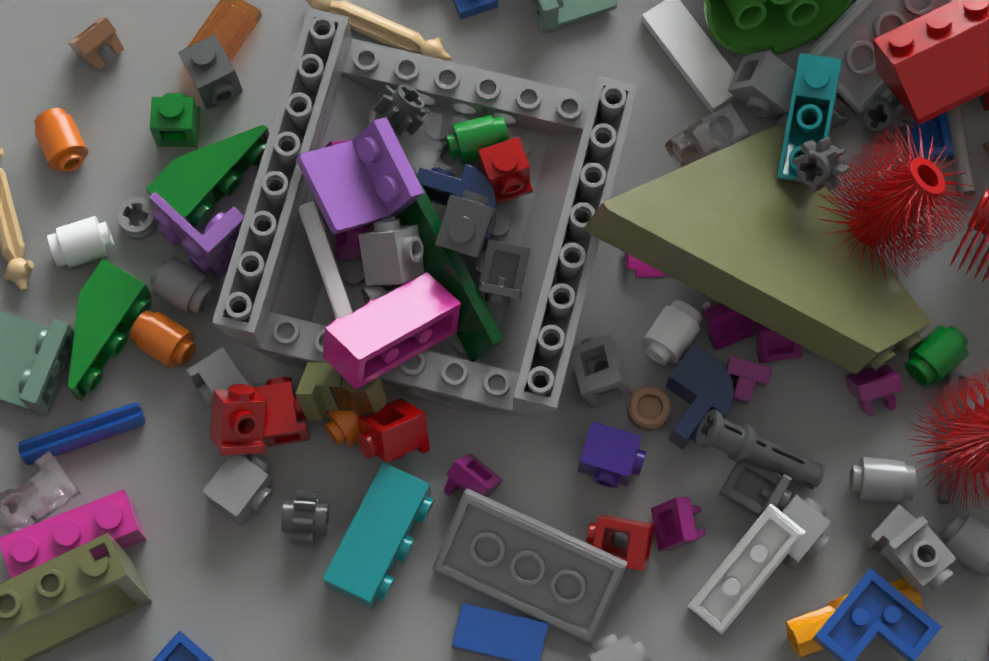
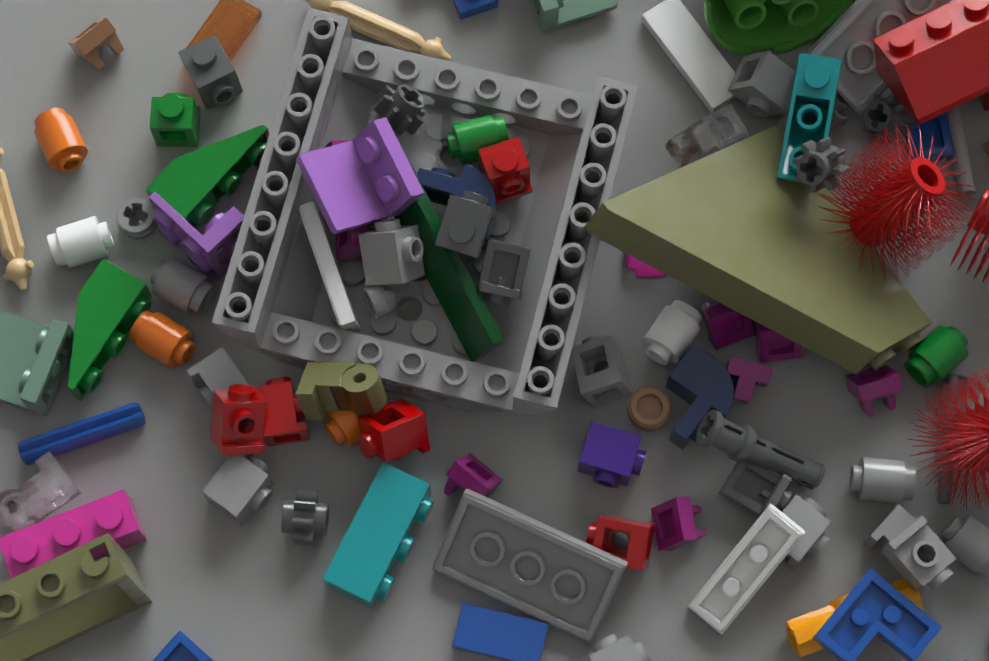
(390, 330): brick -> none

